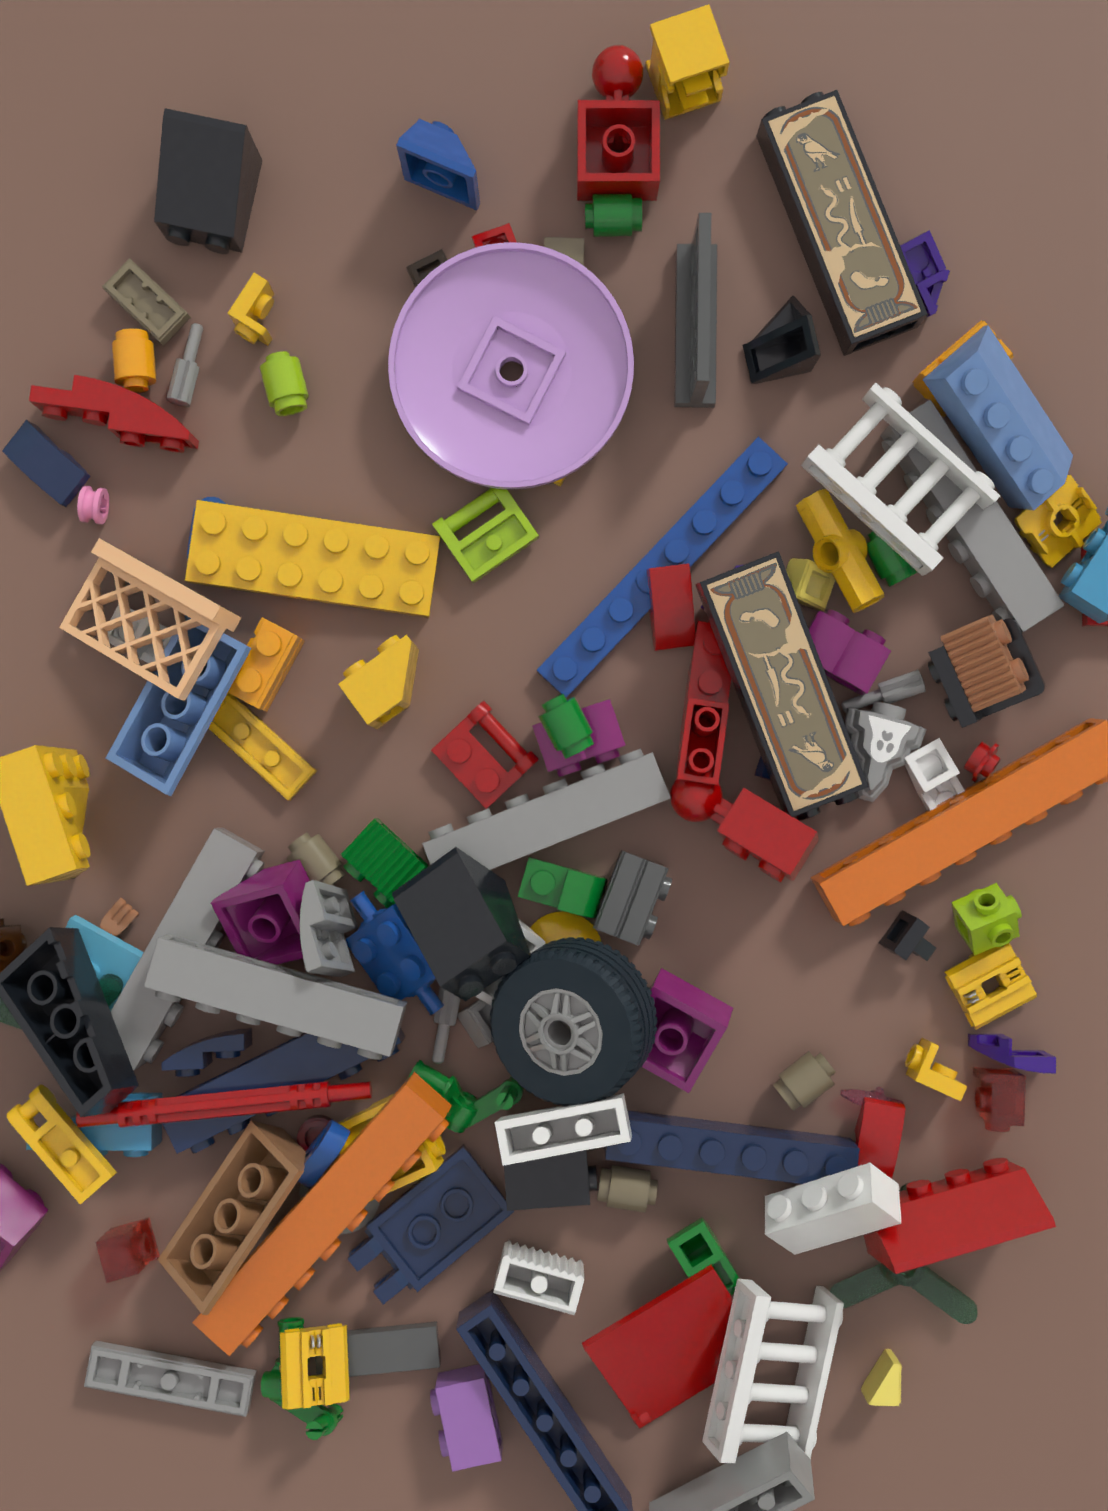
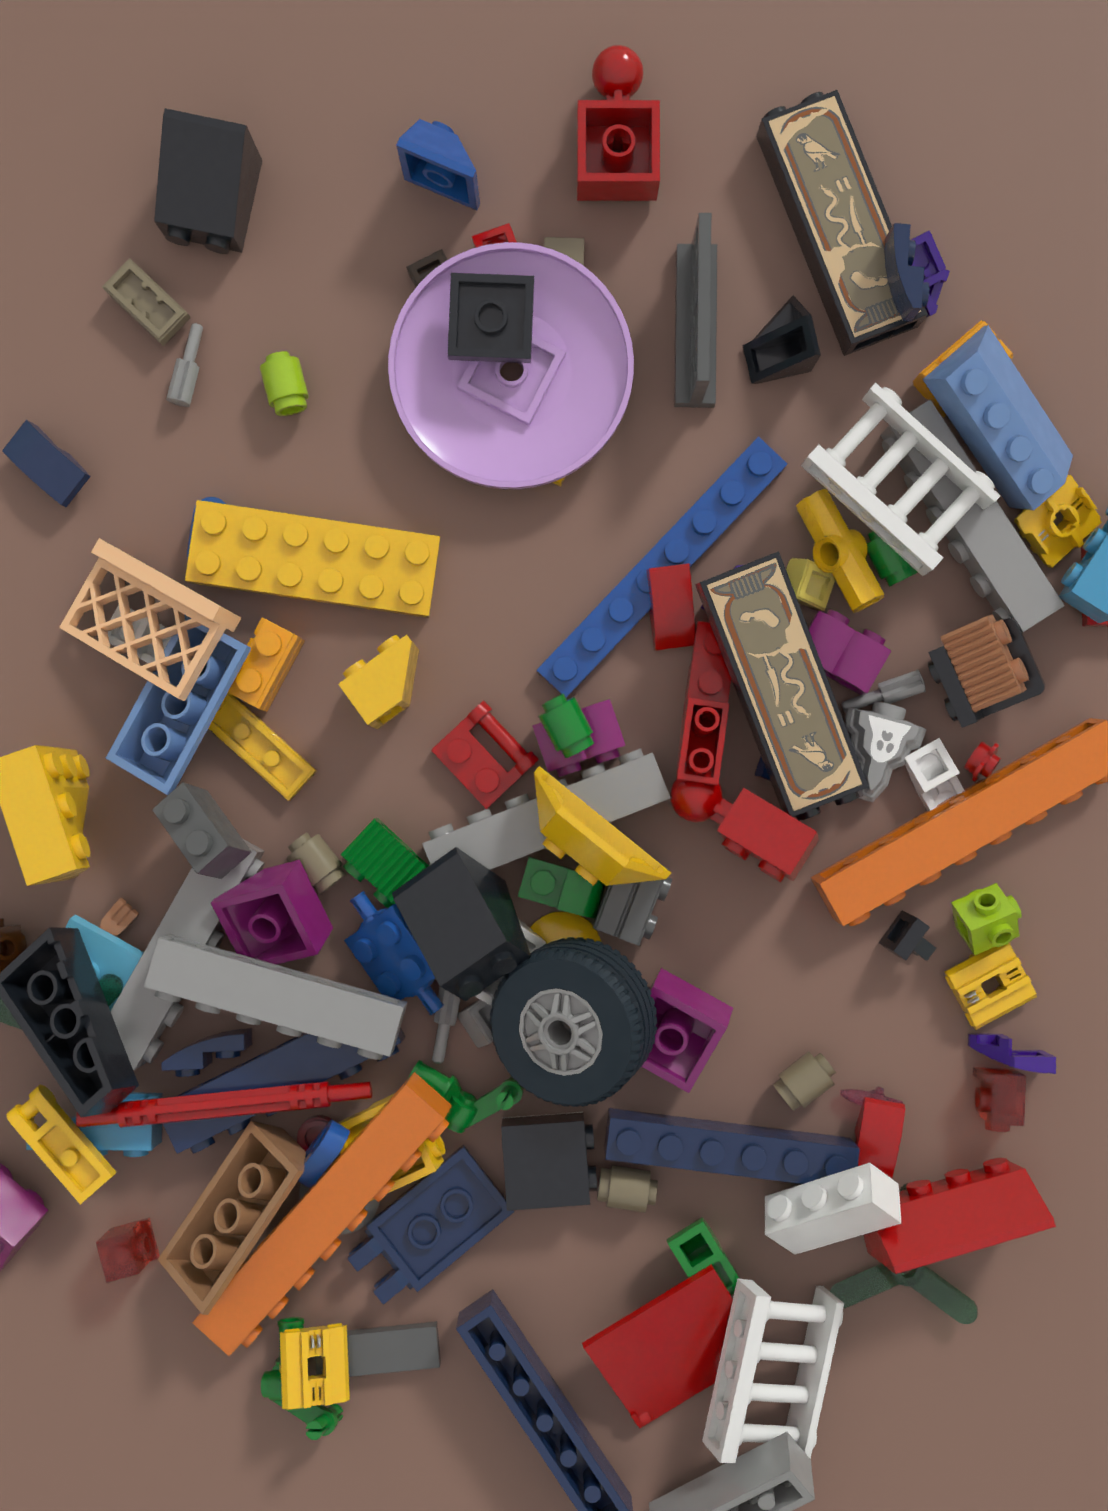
(93, 505): bright pink bush -> none
(127, 413): red slope -> none
(134, 360): light orange brick -> none
(170, 1378): light grey plate -> none
(201, 831): none -> dark grey brick
(253, 303): yellow bracket -> none
(323, 921): light grey slope -> none
(468, 1418): medium lavender brick -> none
(491, 317): none -> black plate
(494, 540): lime plate -> none
(539, 1278): white brick -> none
(563, 1130): white brick -> none
(589, 838): none -> yellow wedge
(613, 215): green brick -> none
(687, 62): yellow piece -> none
(884, 1381): light yellow slope -> none
(903, 279): none -> dark blue slope
(939, 1076): yellow bracket -> none

